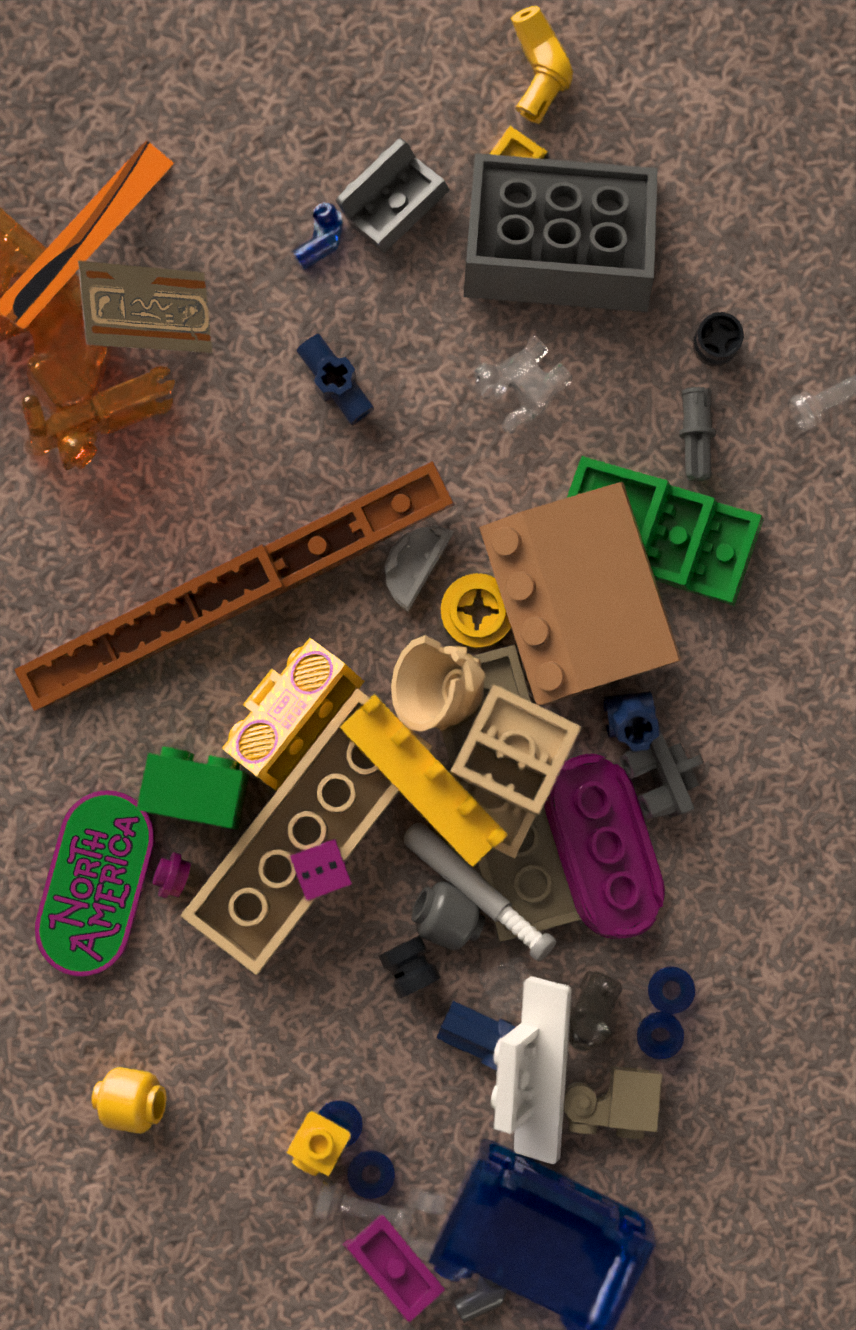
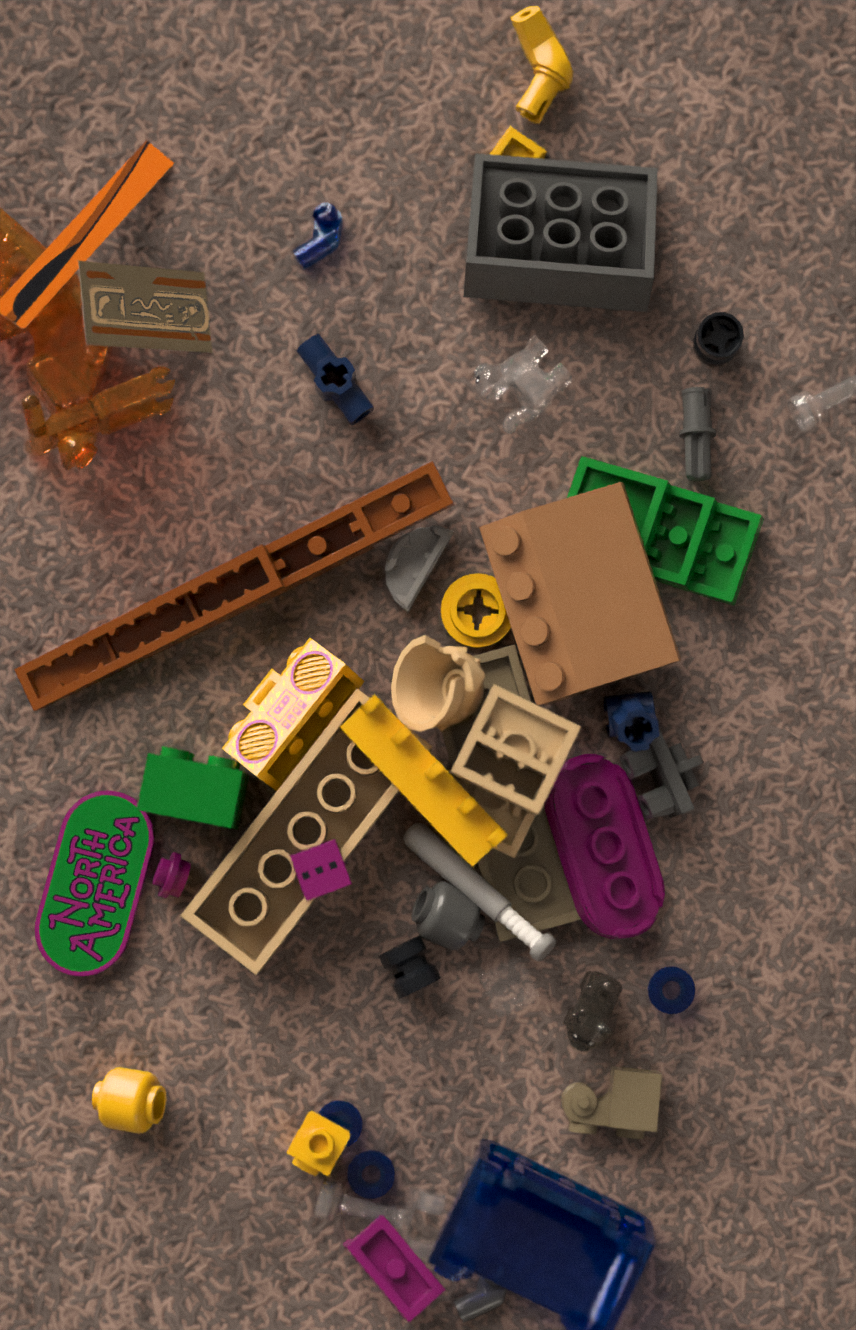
(391, 196): dark grey bracket -> none
(473, 1032): dark blue piece -> none
(534, 1072): white bracket -> none
(660, 1049): clear blue plate -> none

